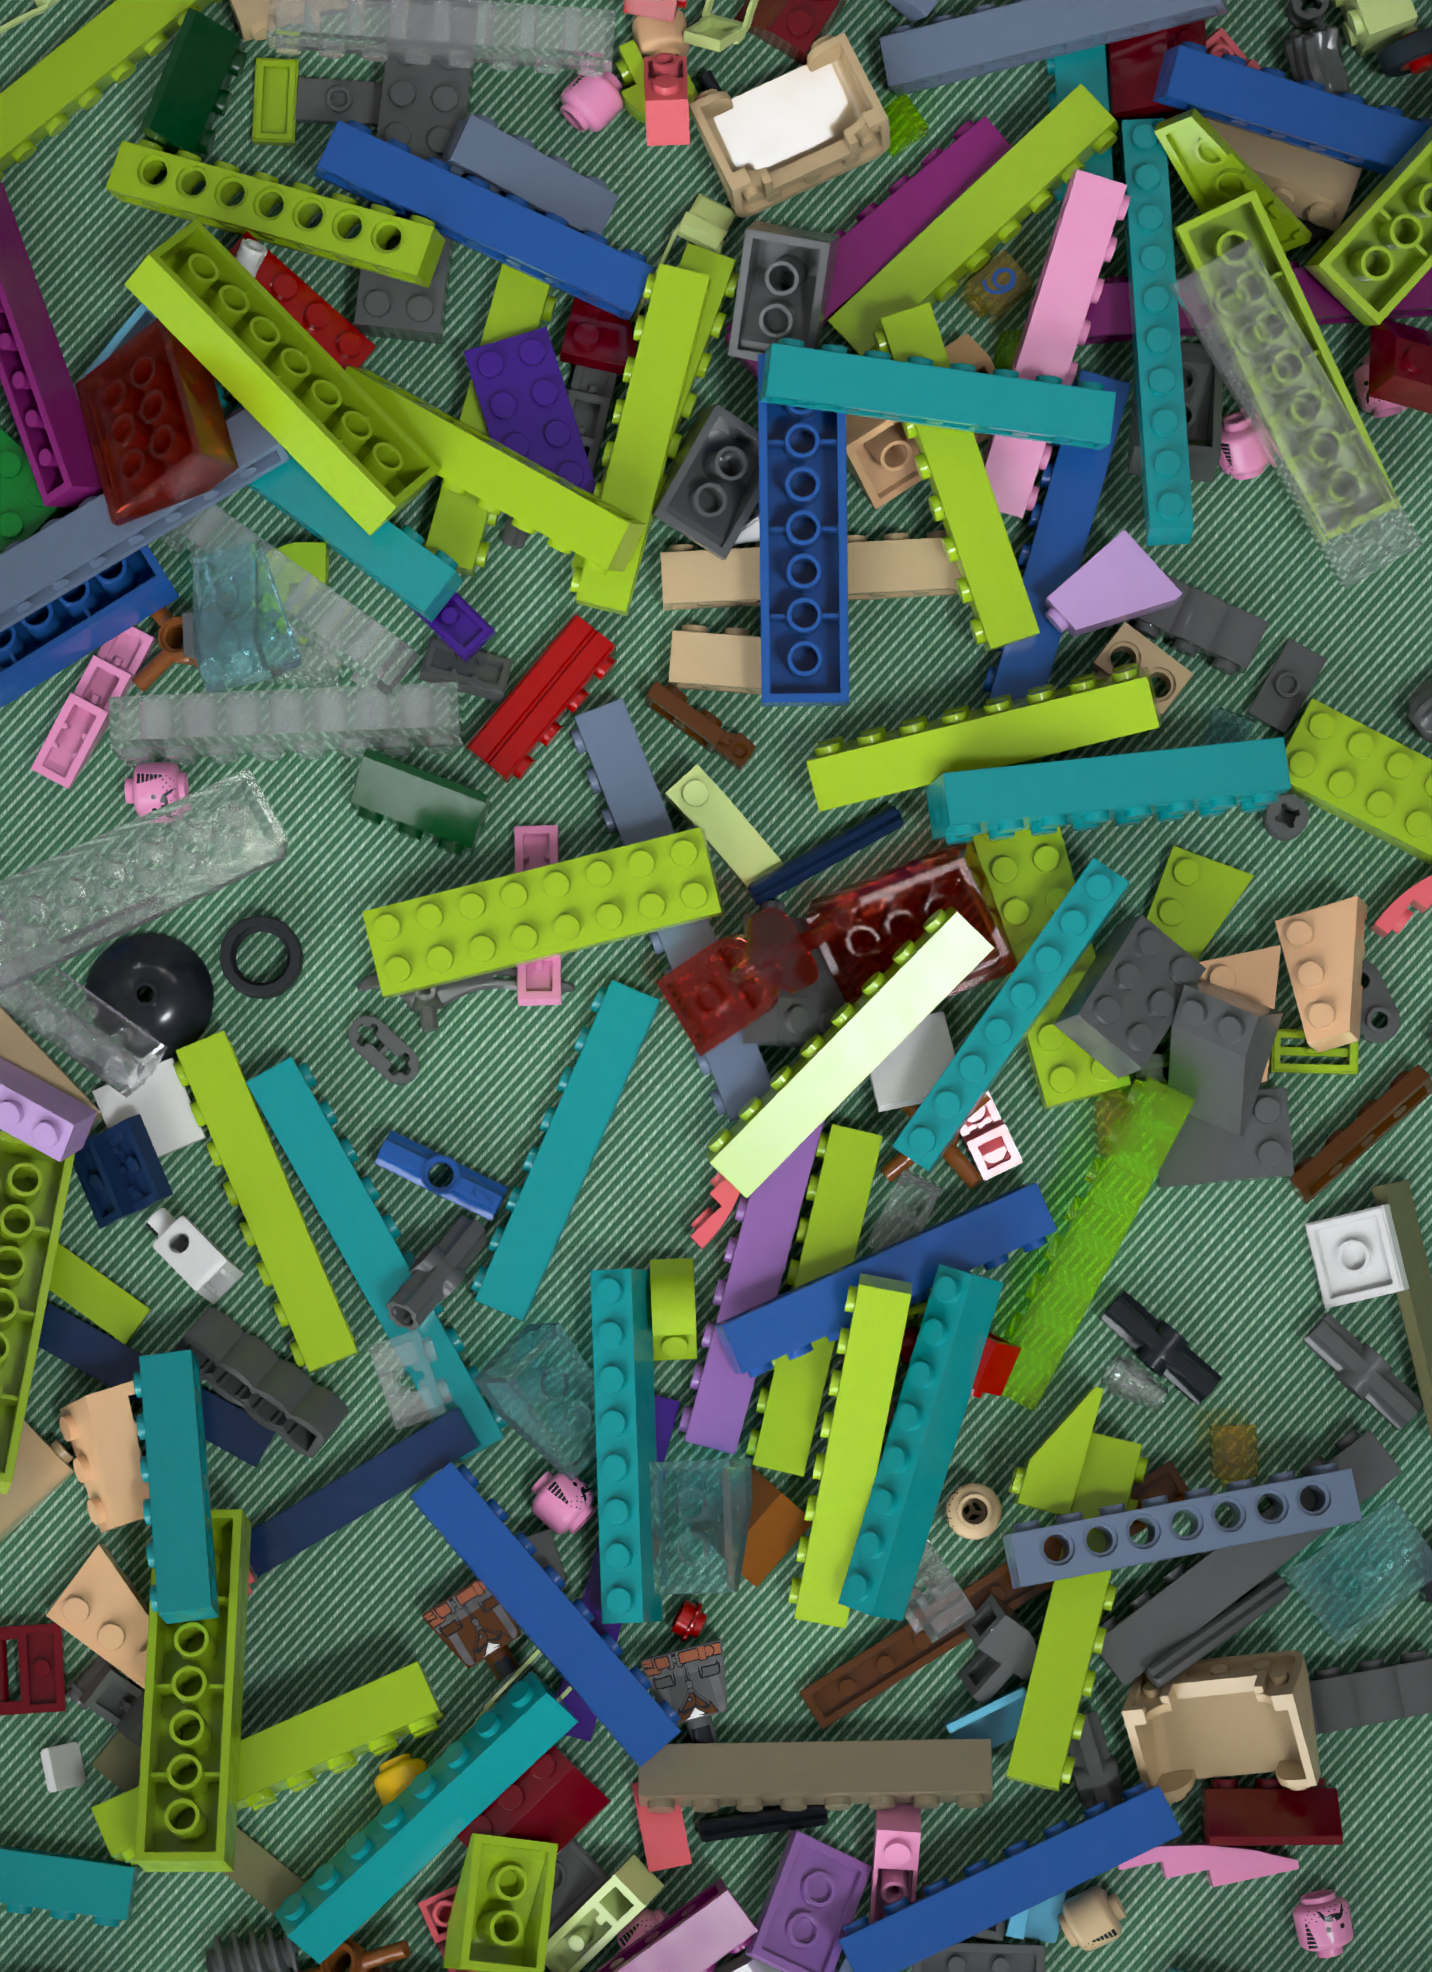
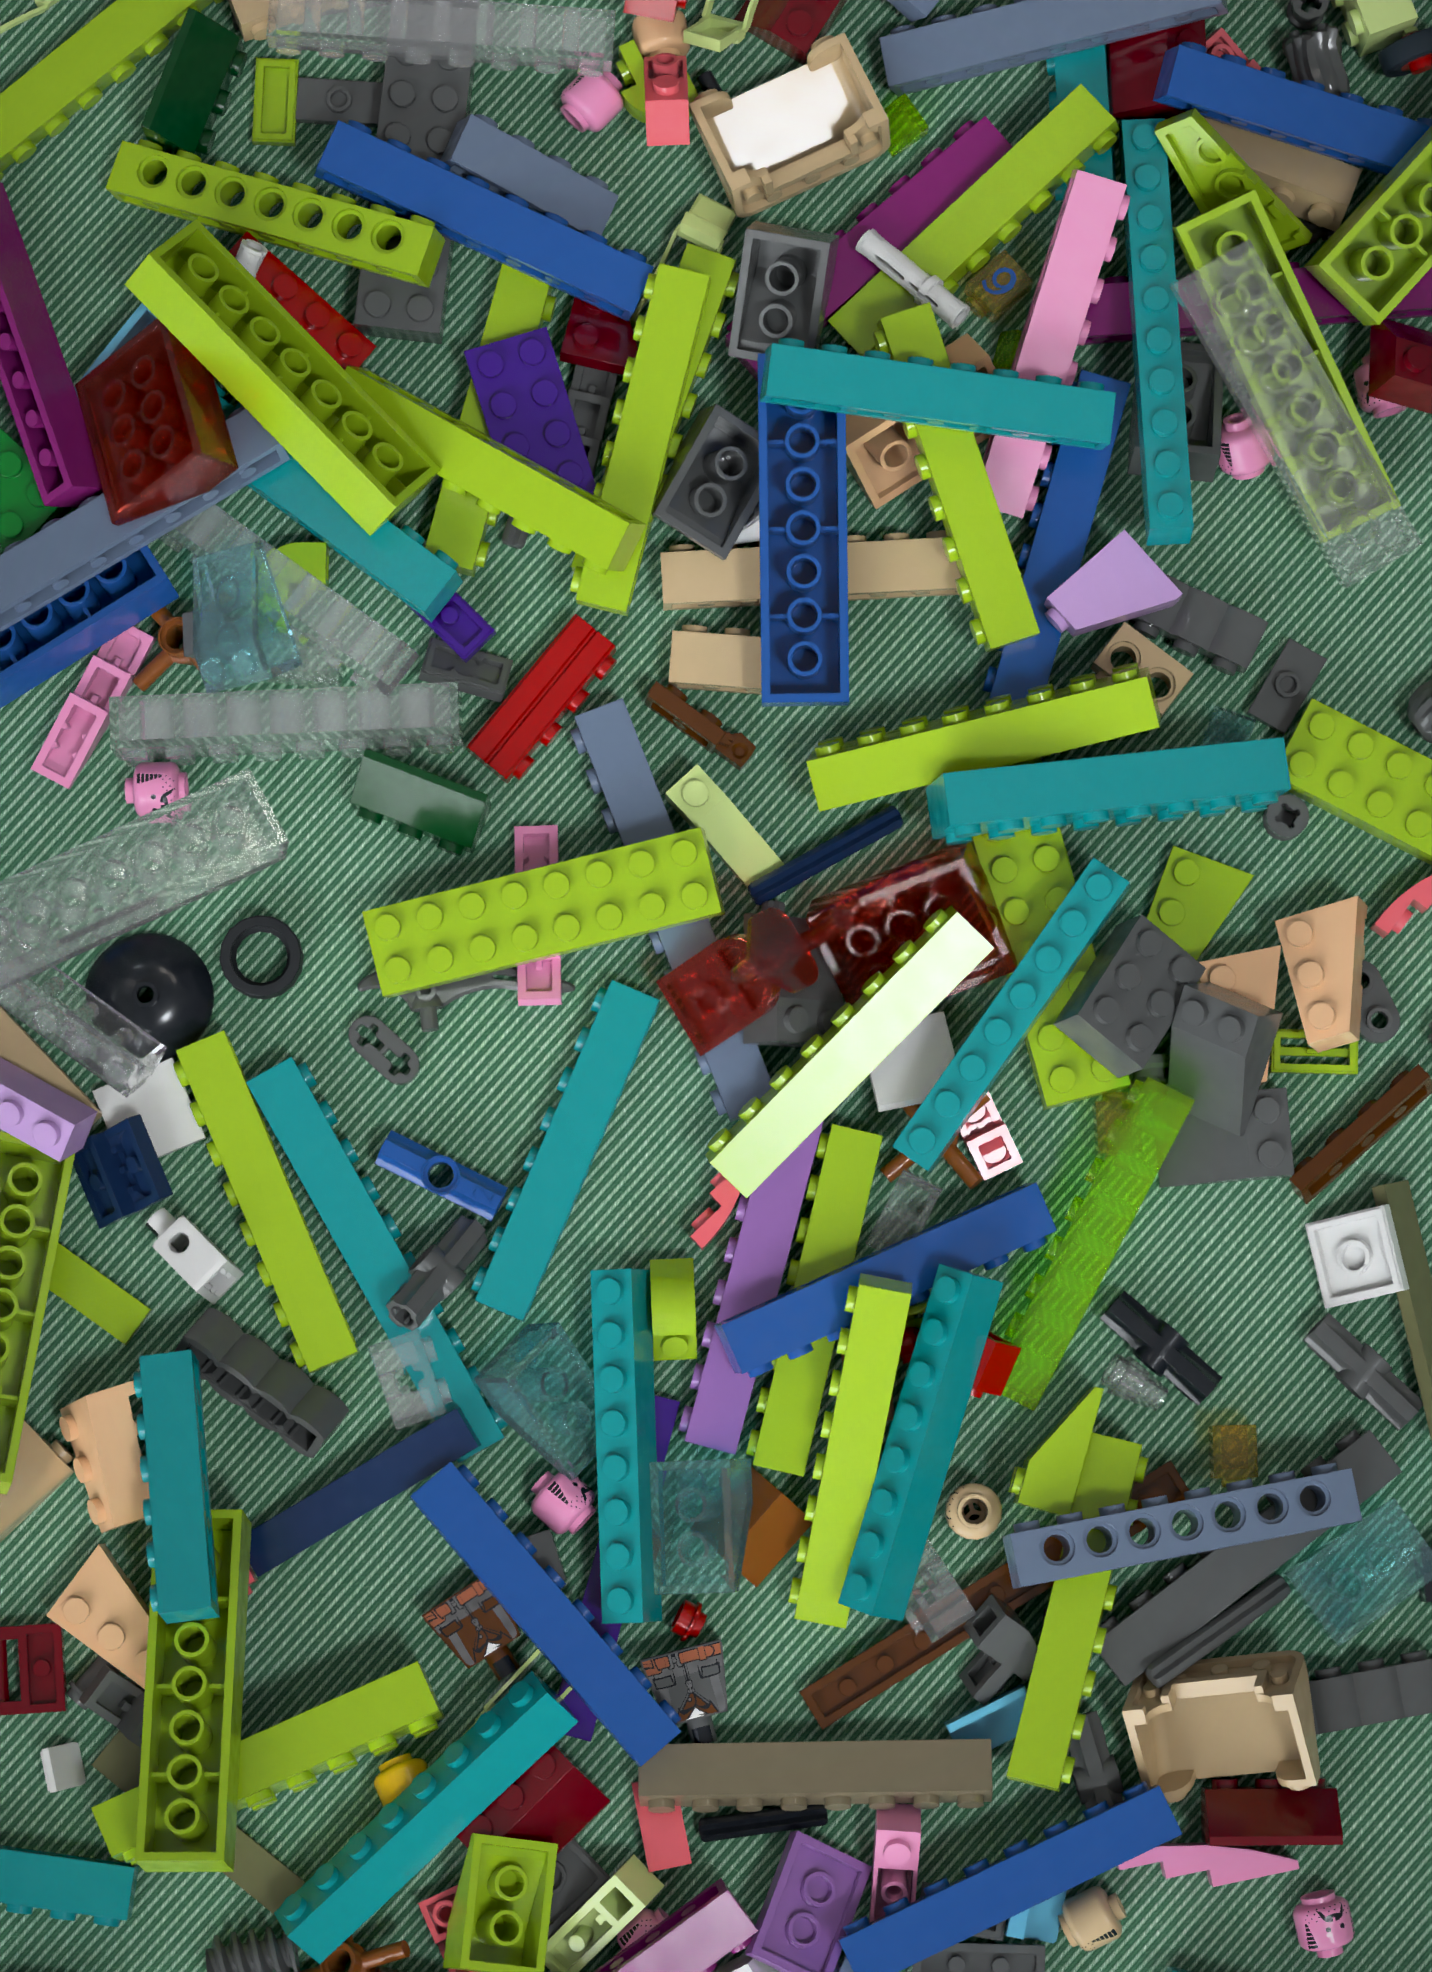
(116, 1363): dark blue tile -> none
(913, 278): none -> white pin

